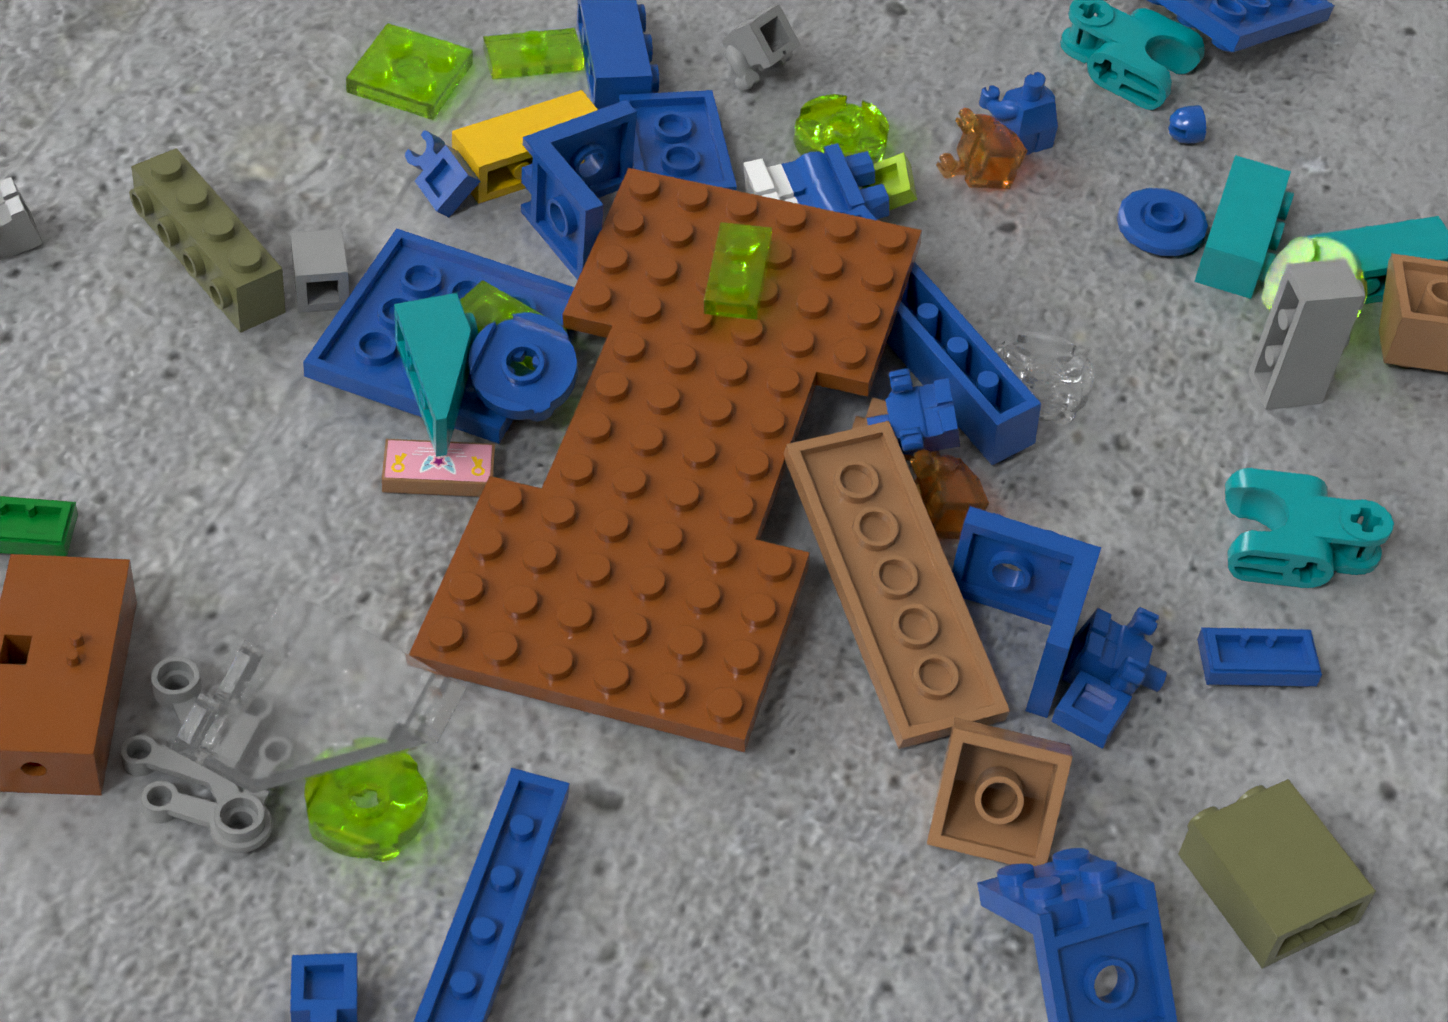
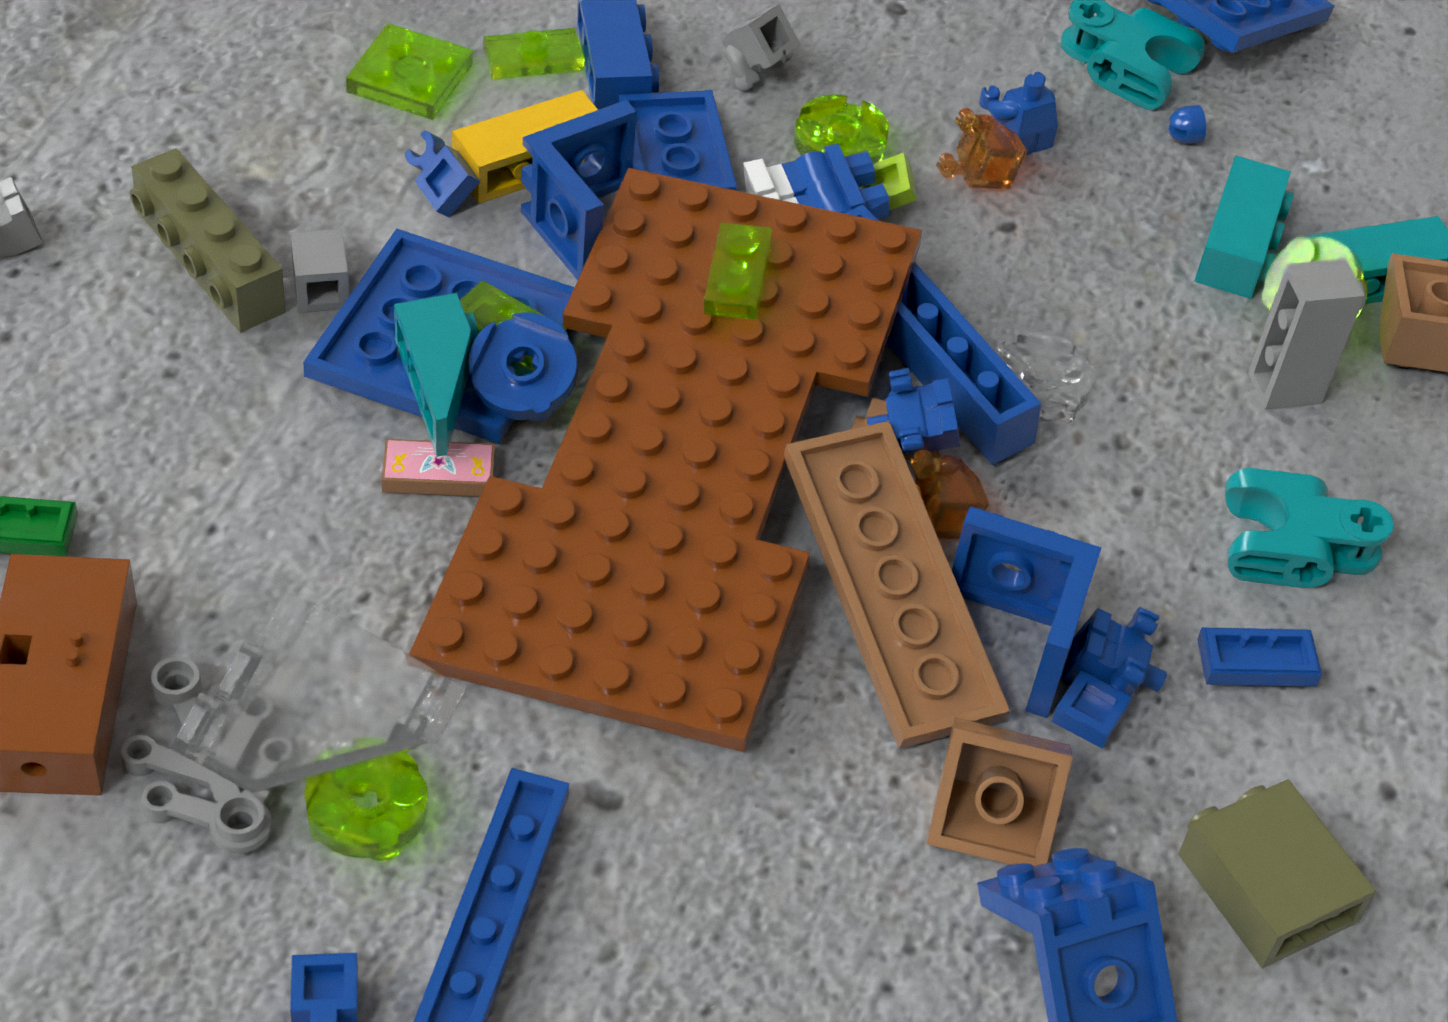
(1162, 222): blue wheel -> none

